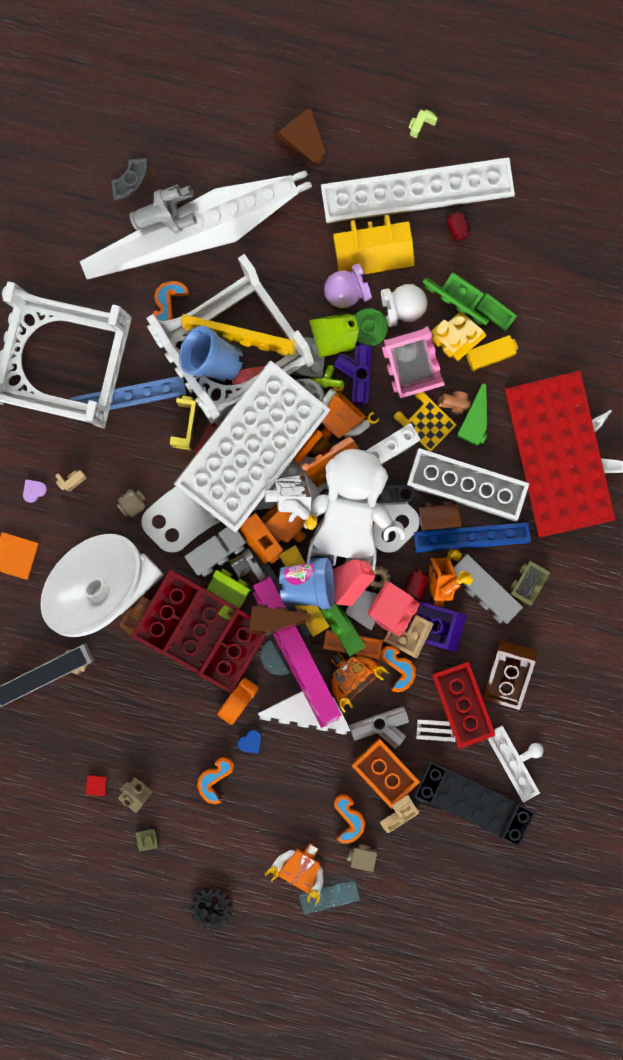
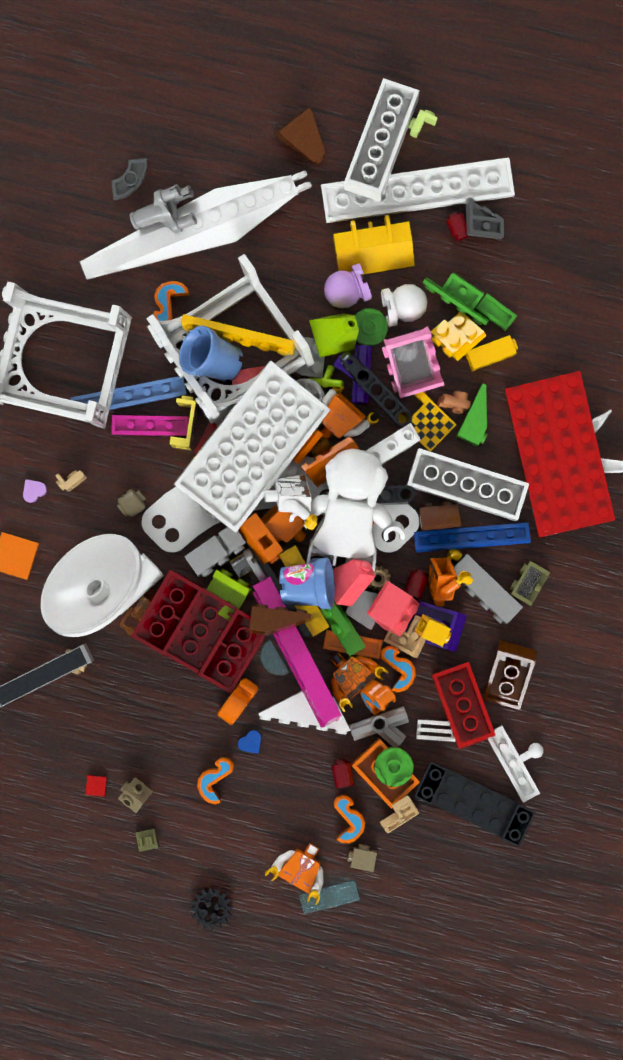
(150, 425): none -> dark pink plate
(342, 773): none -> dark red brick
(354, 368): none -> black piece
(377, 696): none -> orange animal
(381, 140): none -> white brick
(394, 766): none -> bright green tile
(433, 630): none -> yellow brick
(482, 221): none -> dark grey wing

